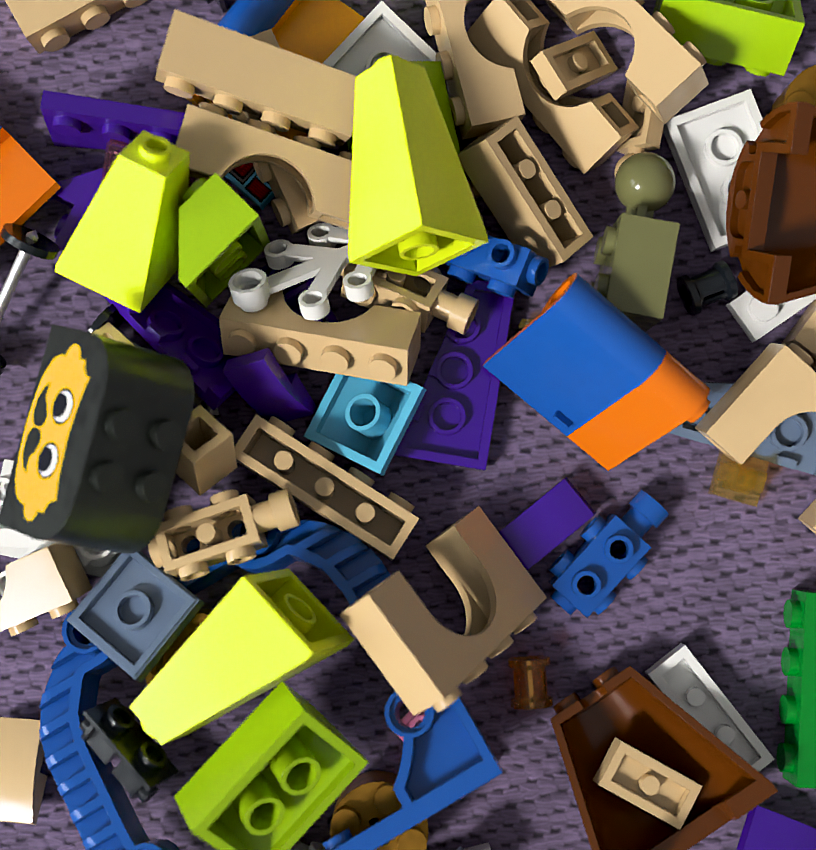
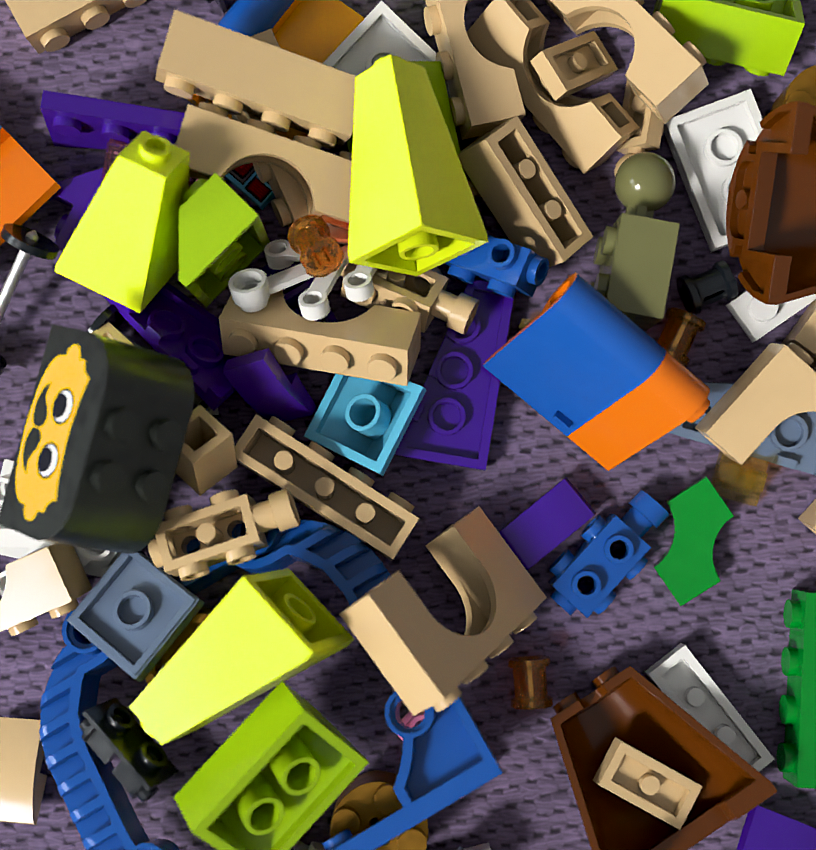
(317, 250): none -> clear orange bush
(680, 333): none -> clear orange bush
(688, 563): none -> green tile

